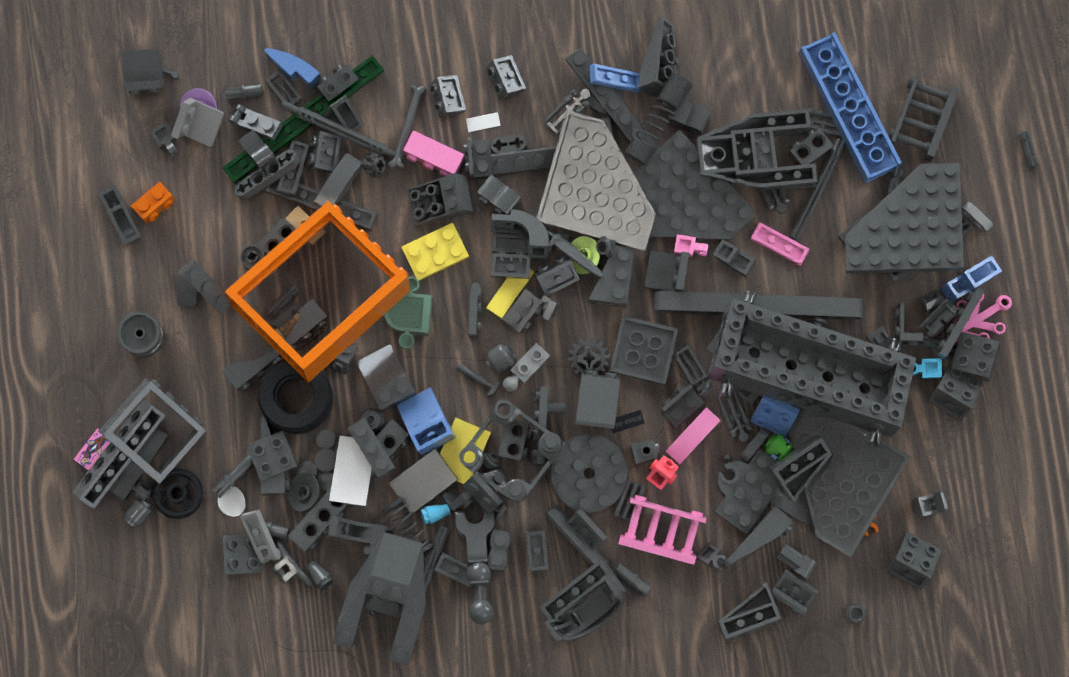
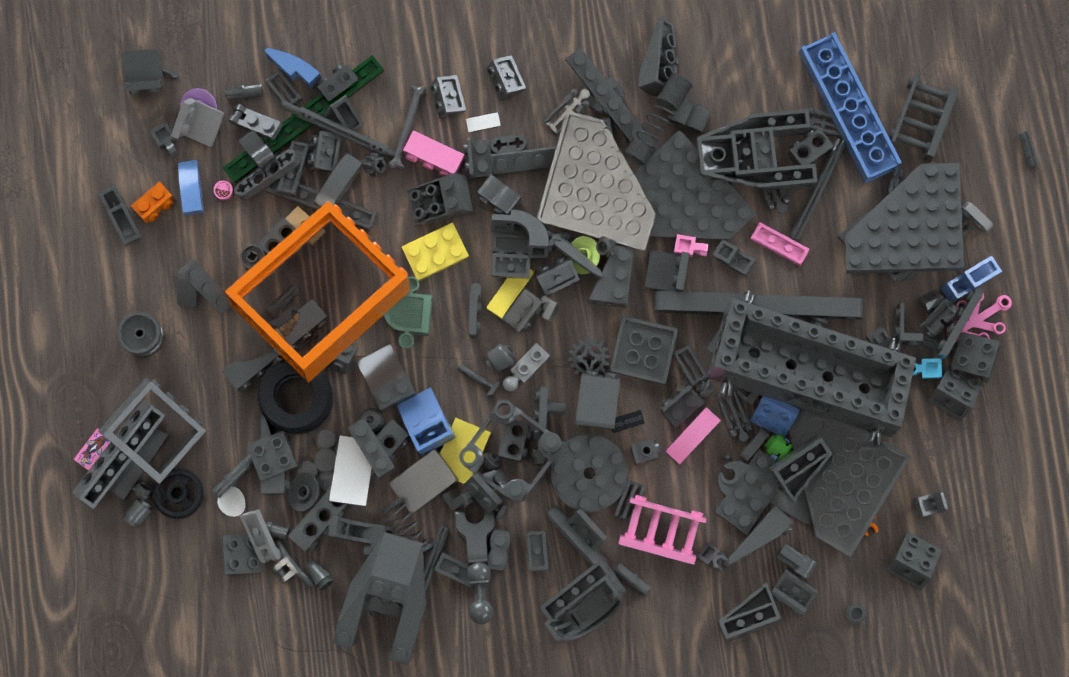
(190, 188): none -> medium blue slope
(223, 190): none -> bright pink tile
(433, 513): medium azure cone -> none
(614, 78): medium blue tile -> none
(662, 472): coral brick -> none

